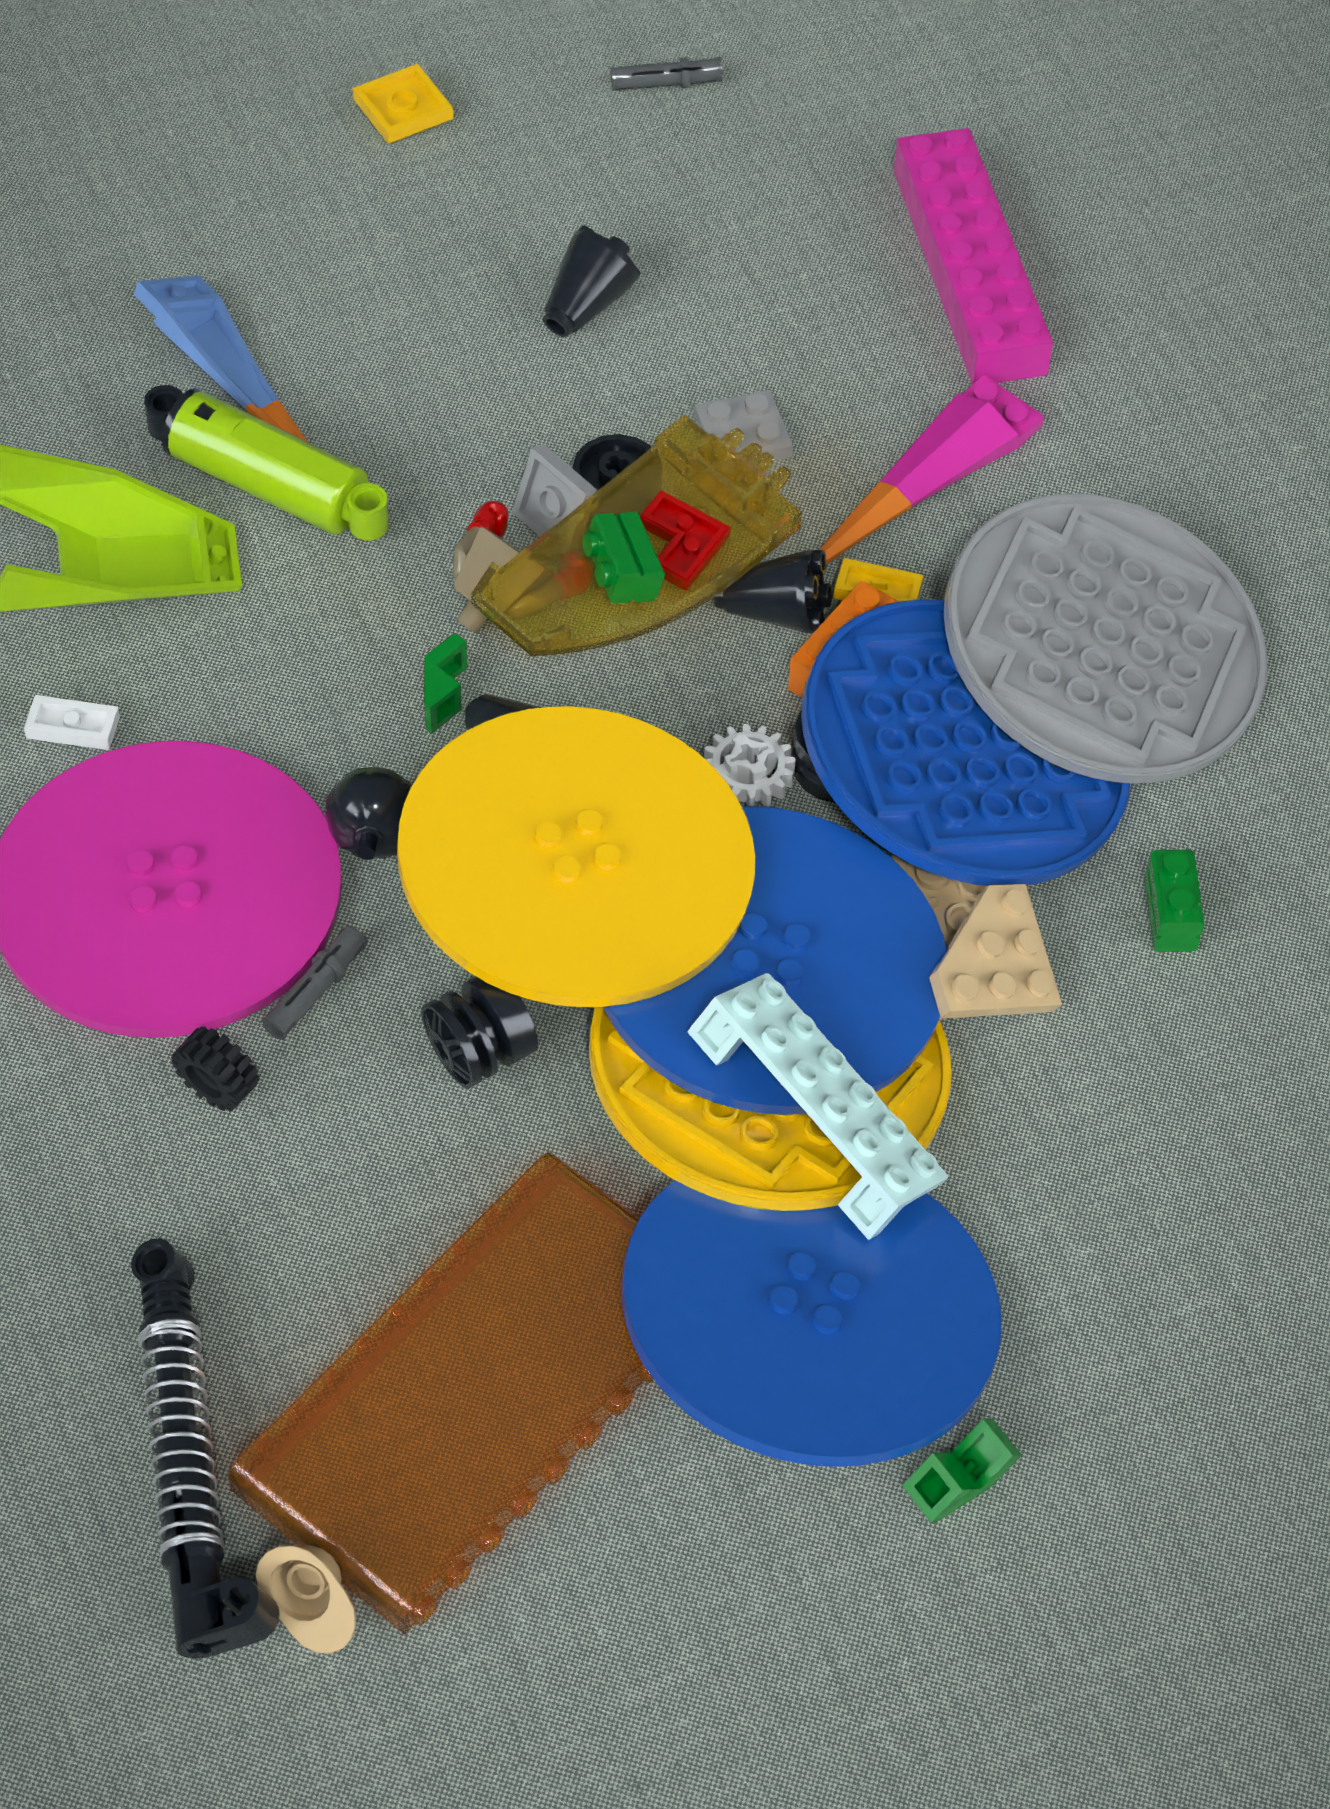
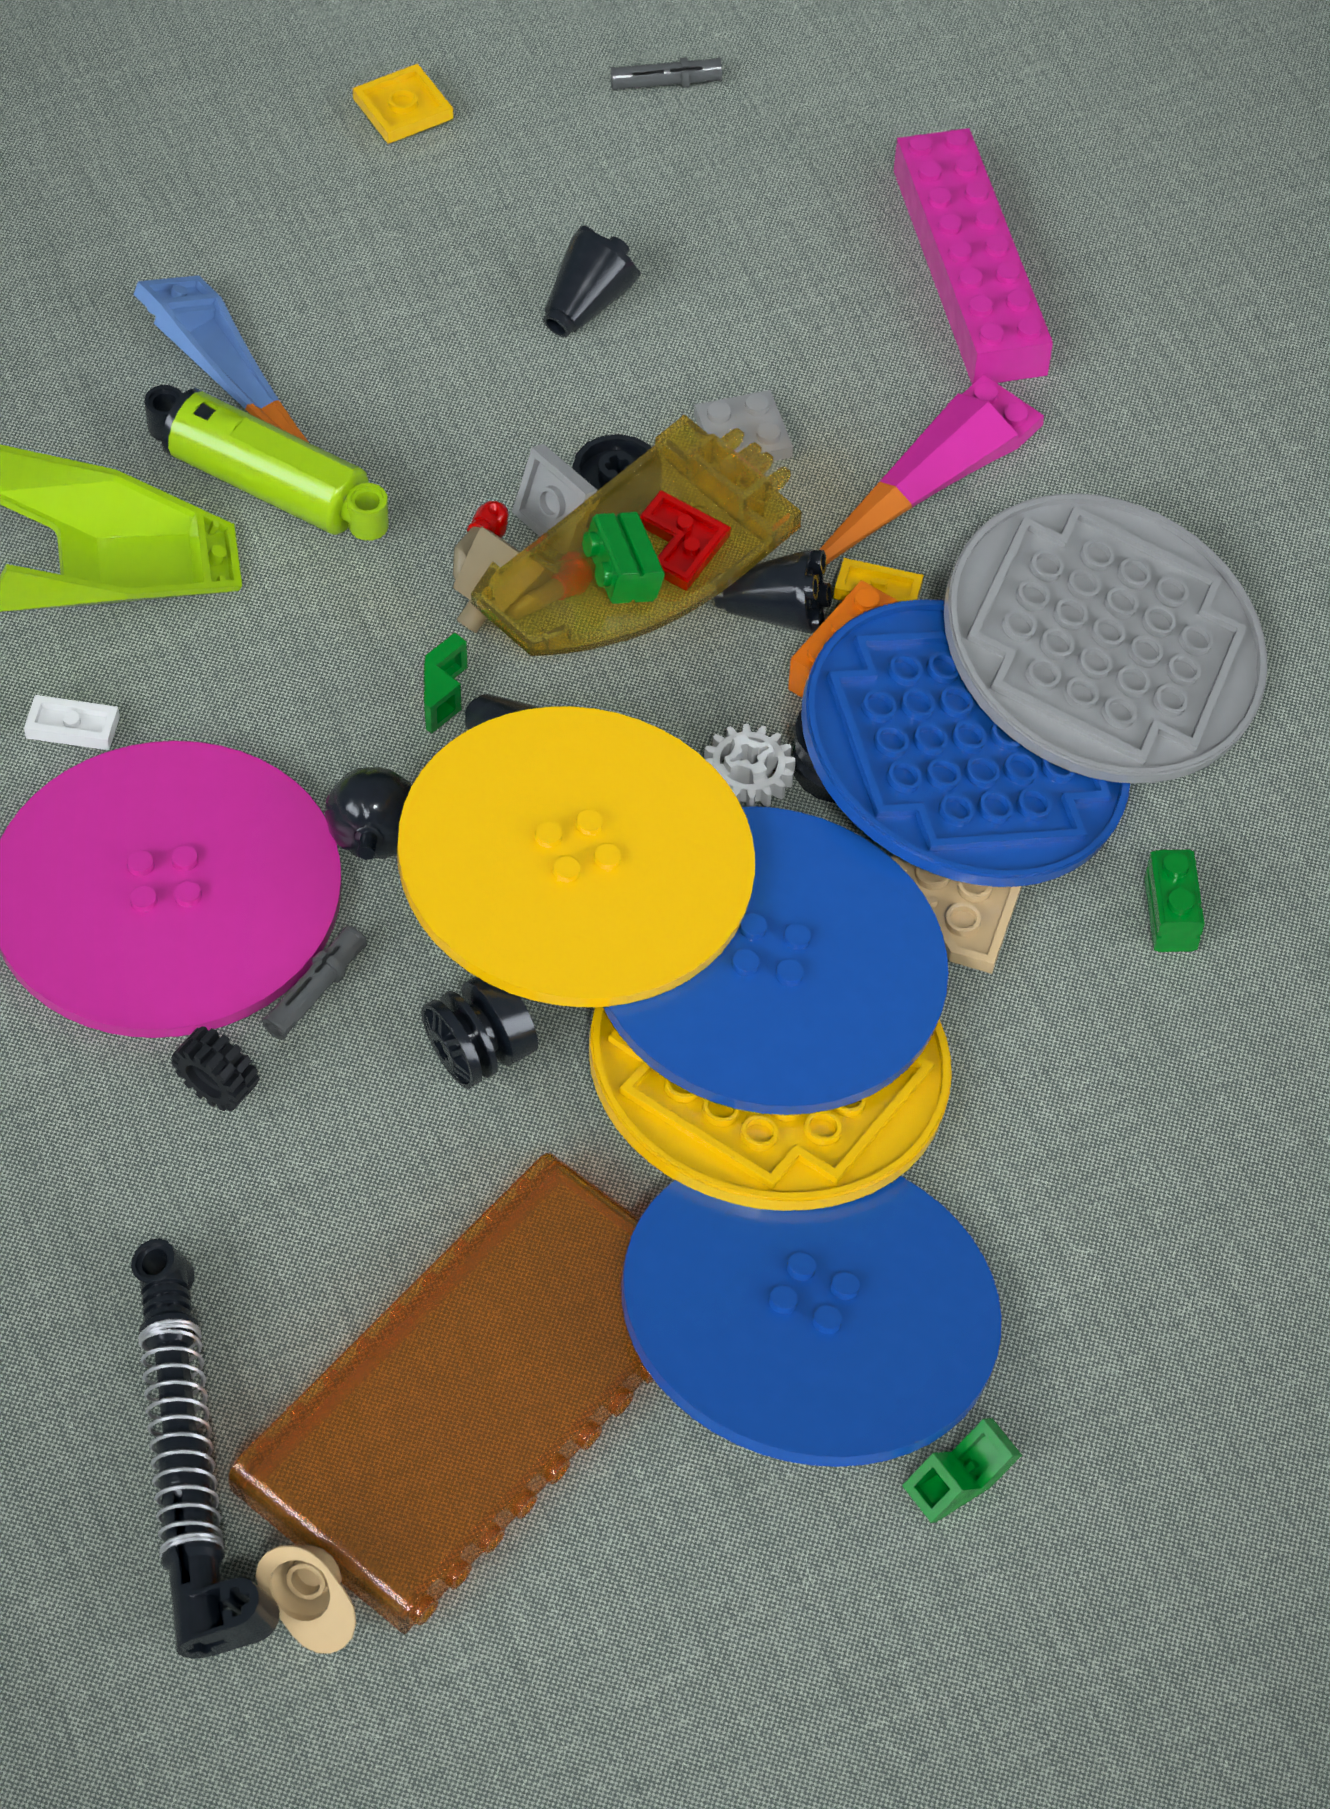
(829, 1090): light aqua bracket -> none
(996, 960): tan plate -> none

